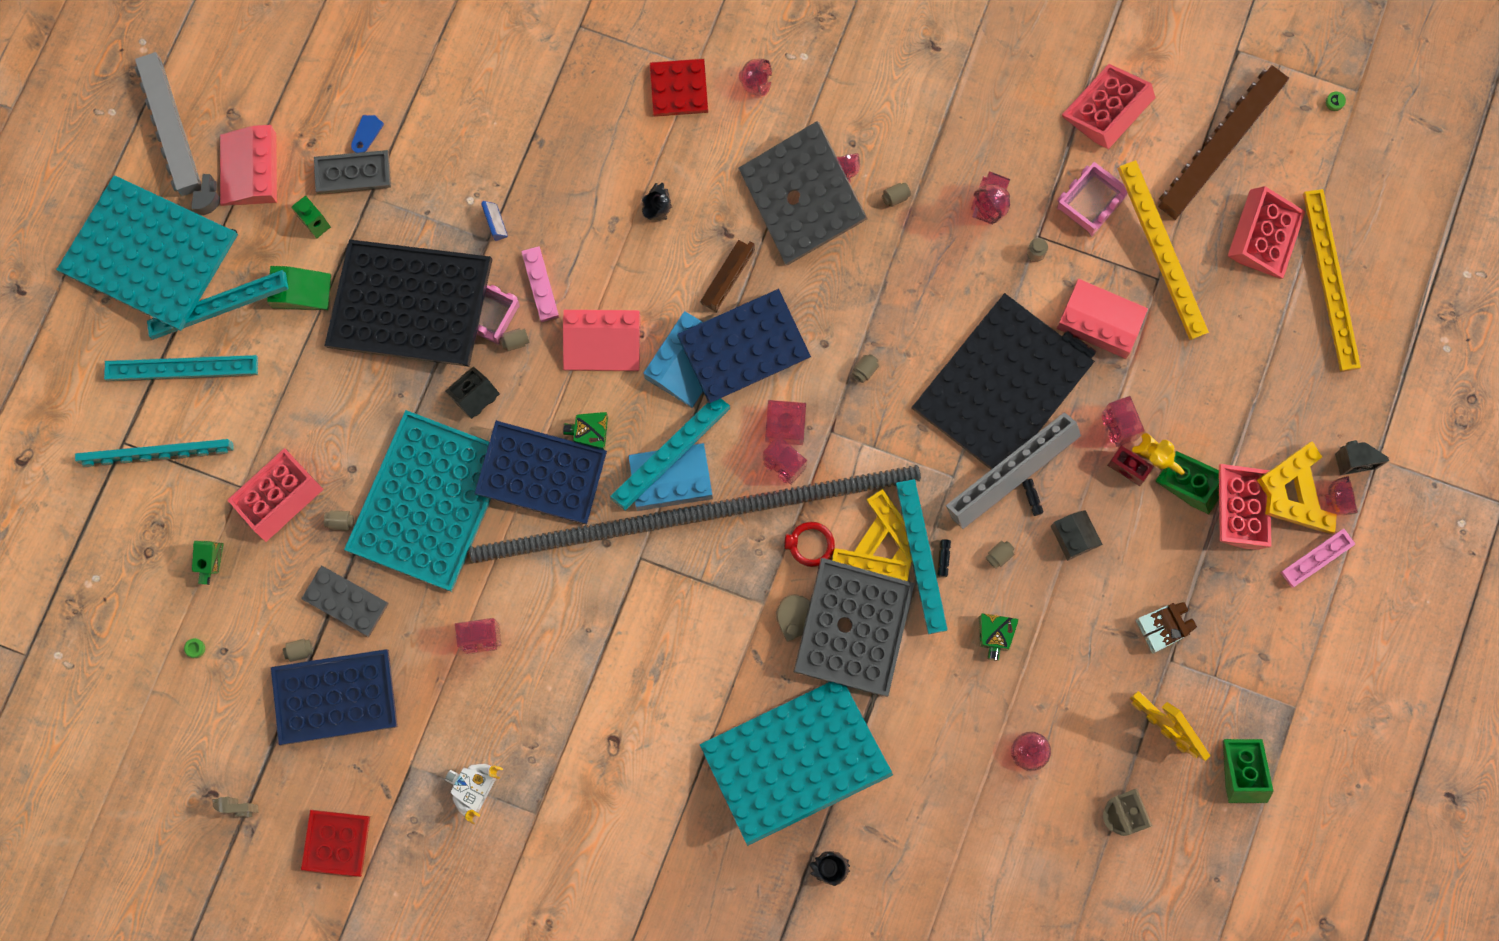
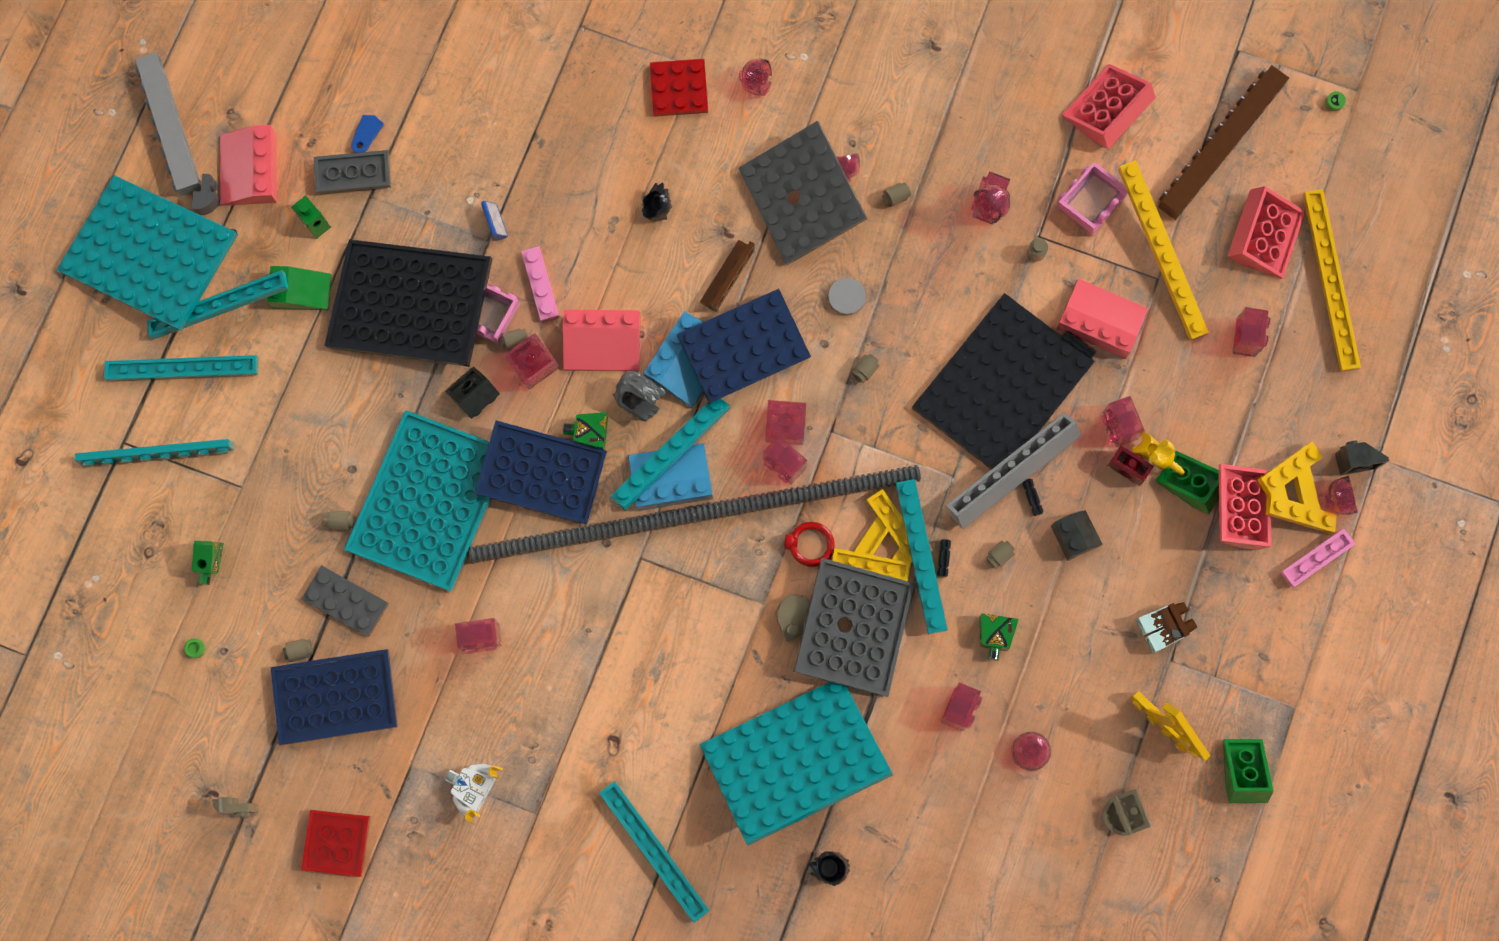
(275, 495): coral slope -> none
(531, 361): none -> clear pink brick
(638, 395): none -> dark grey piece
(654, 851): none -> teal plate
(847, 296): none -> light grey tile
(961, 707): none -> clear pink brick
(1251, 332): none -> clear pink brick

